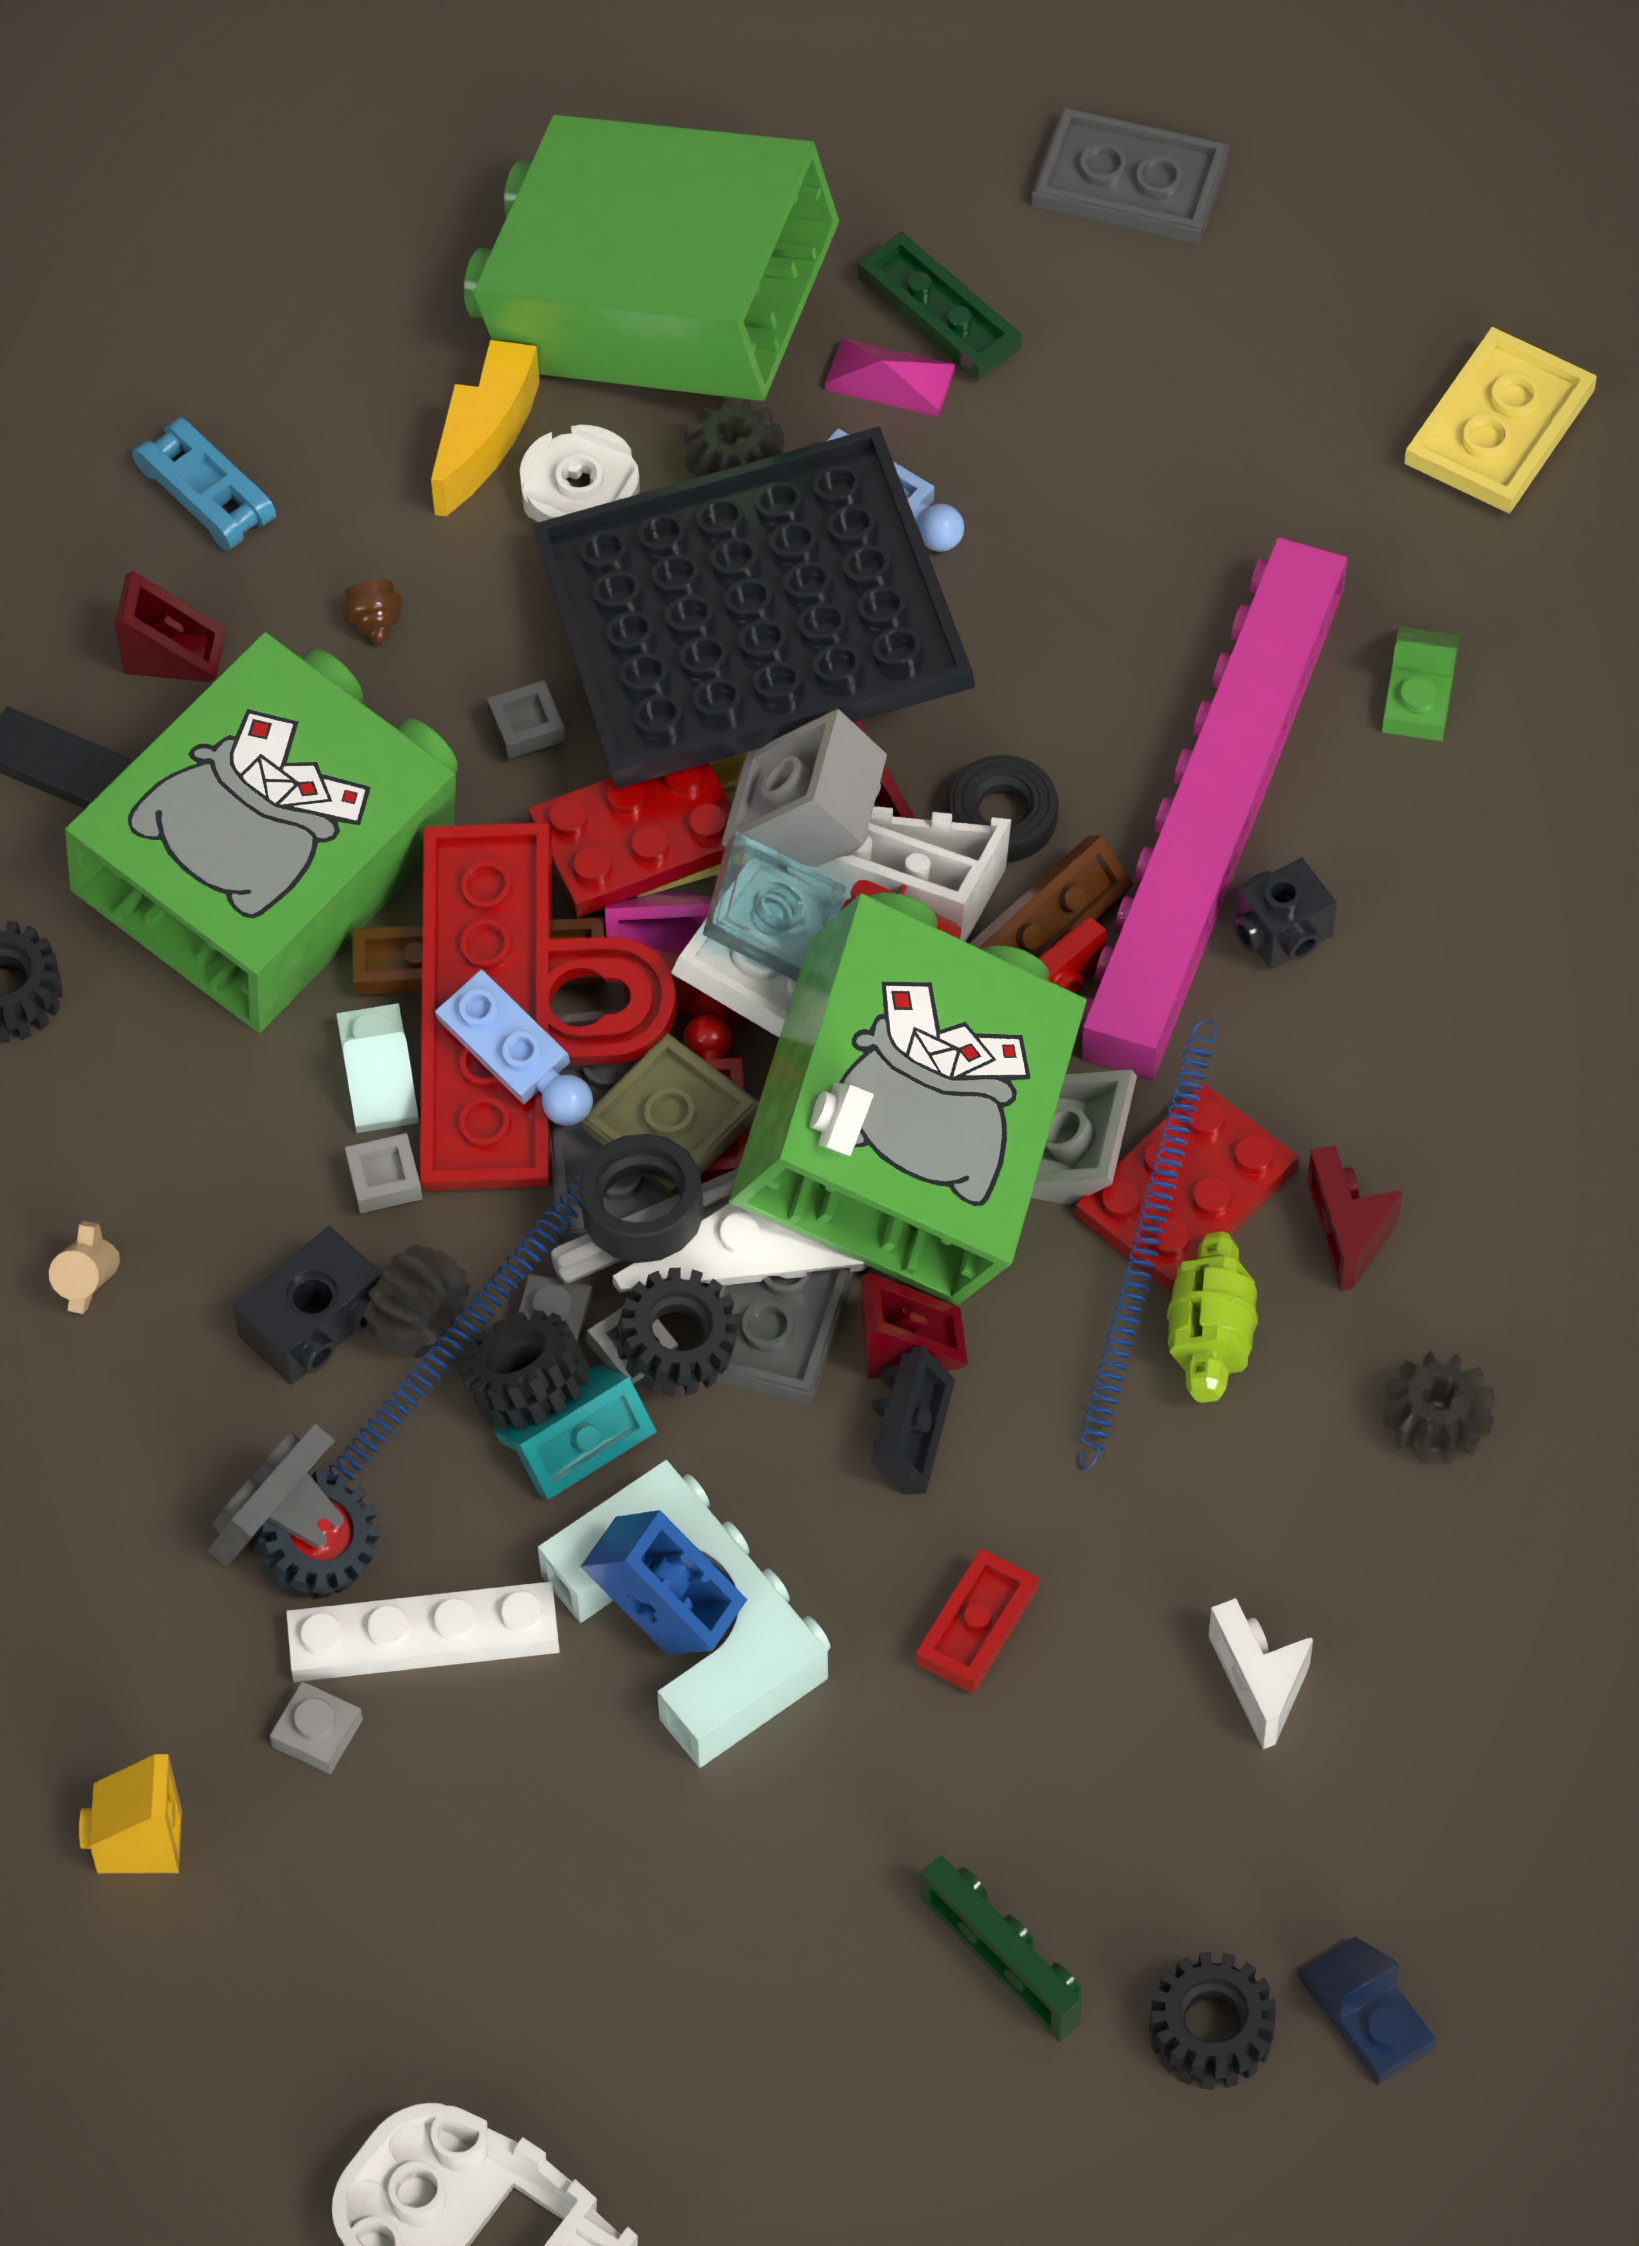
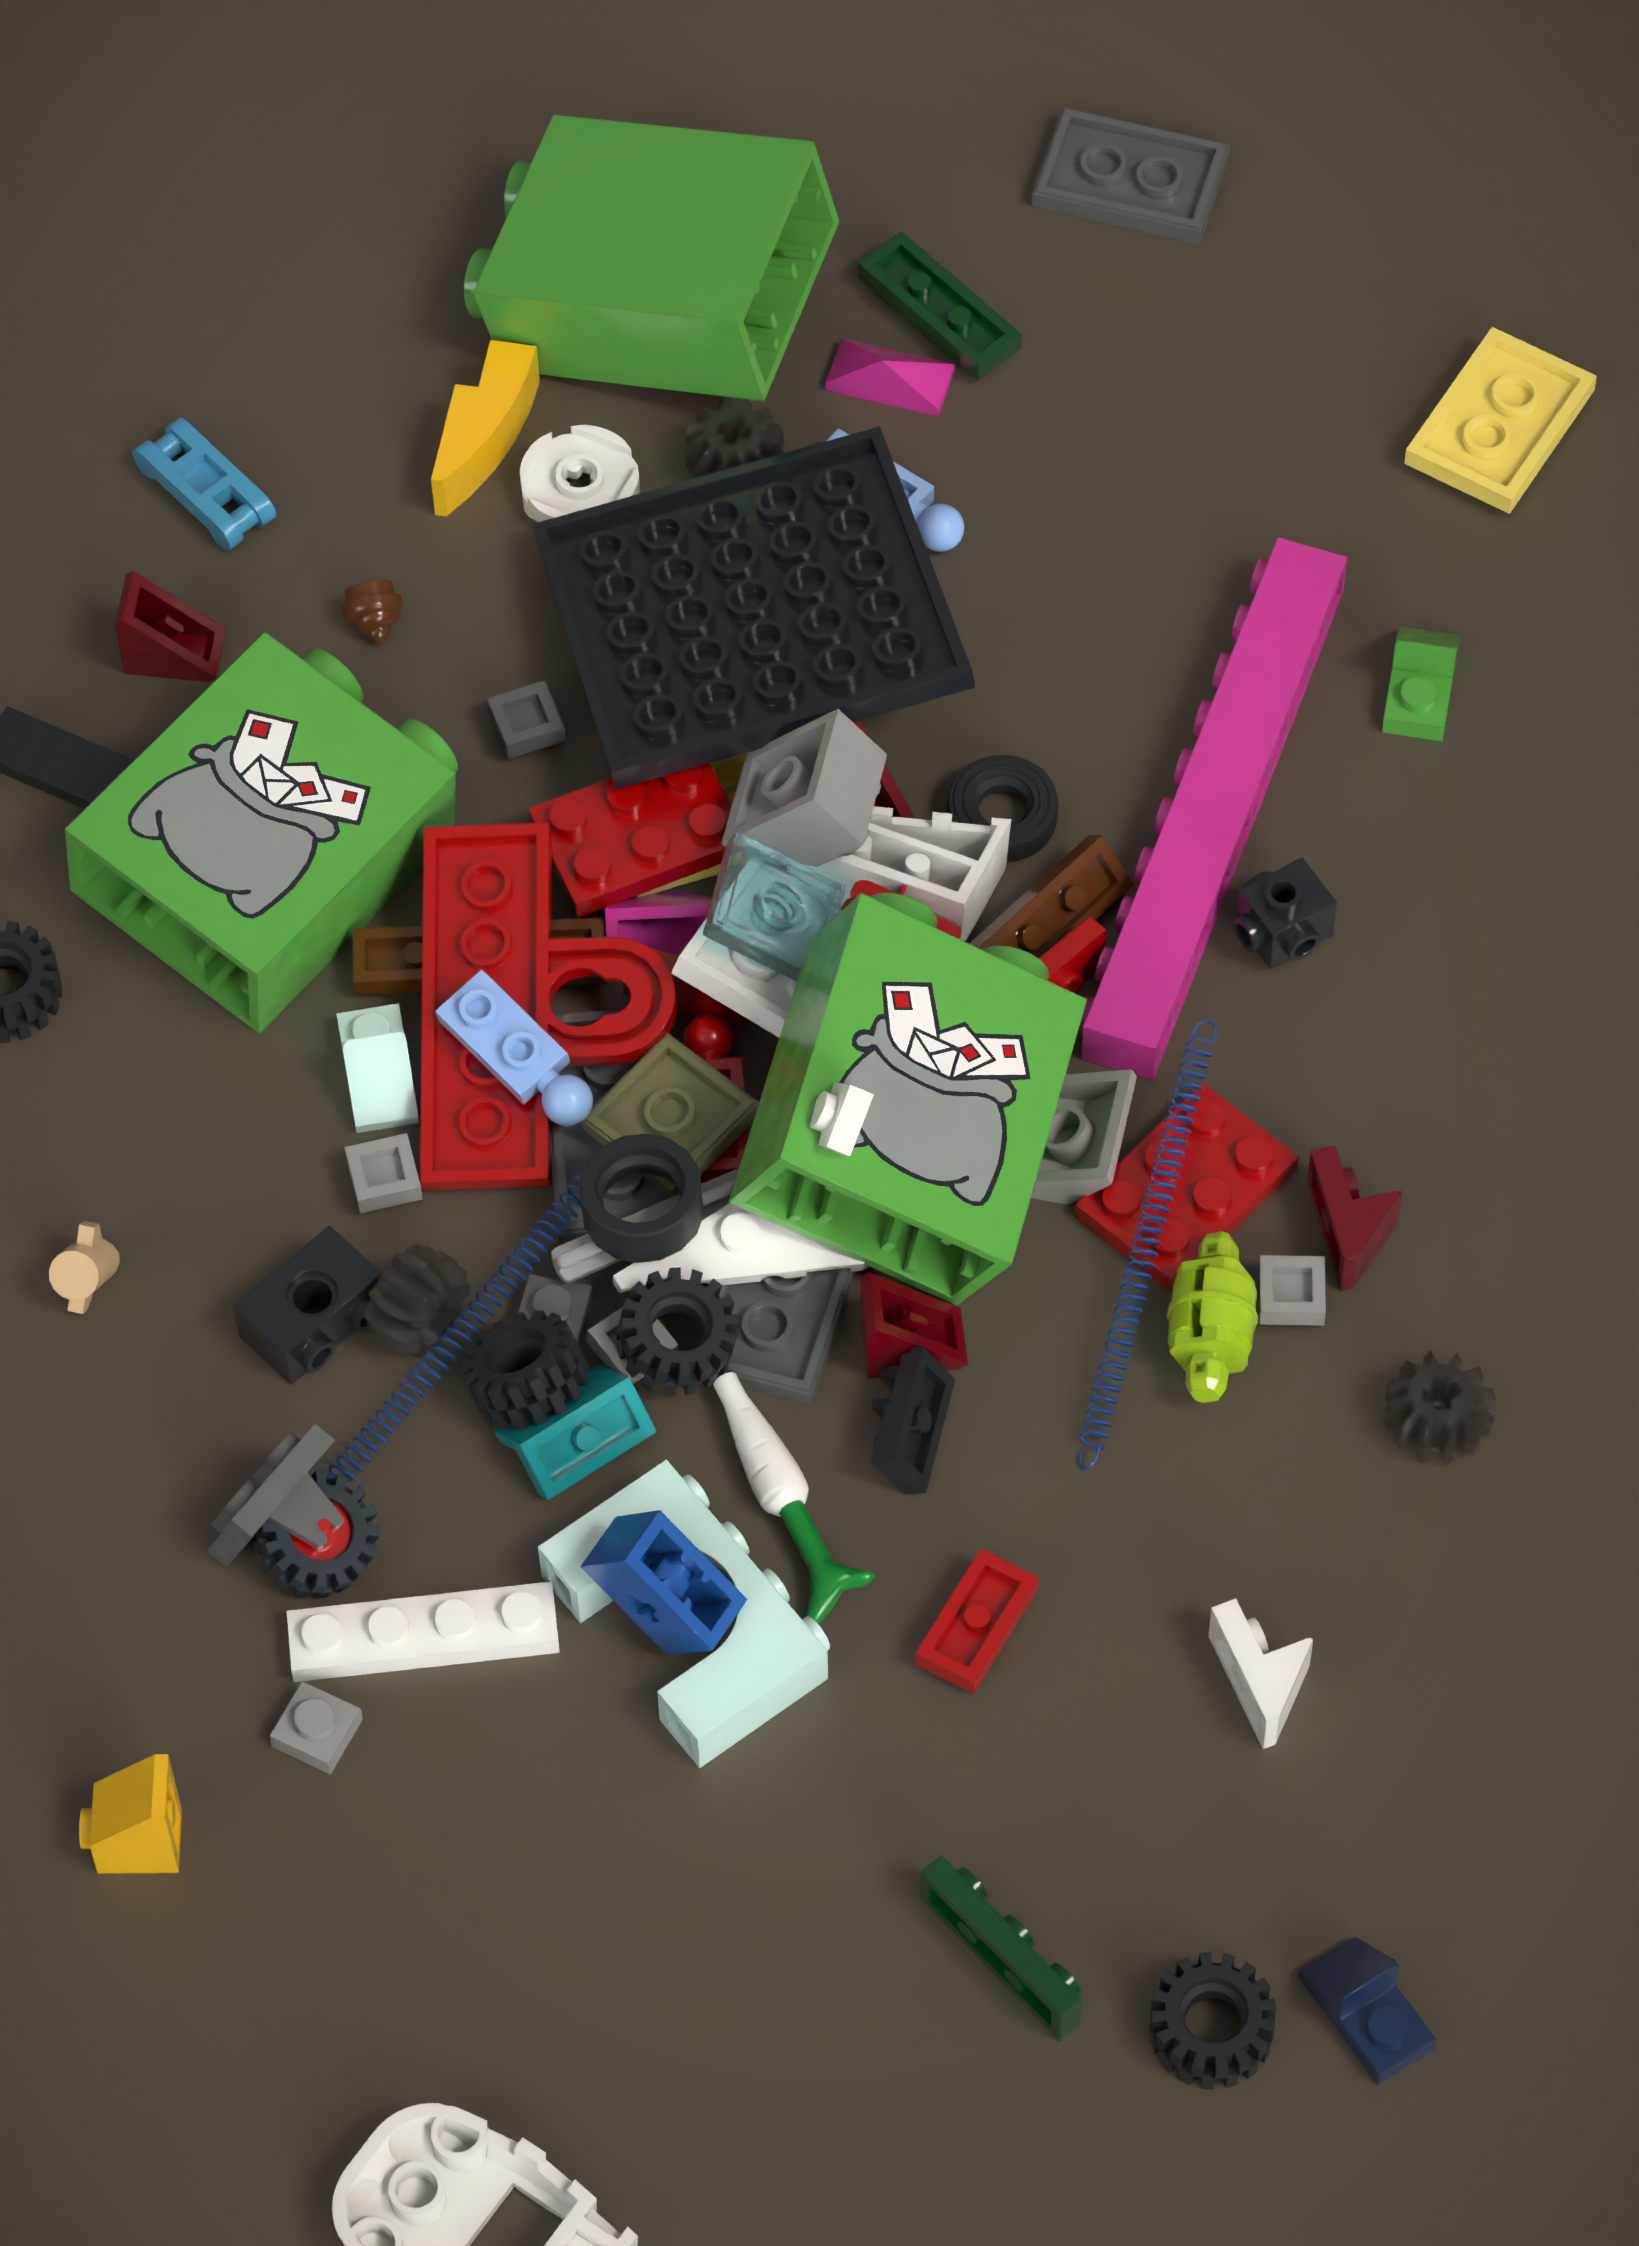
(783, 1492): none -> piece
(1292, 1290): none -> light grey plate

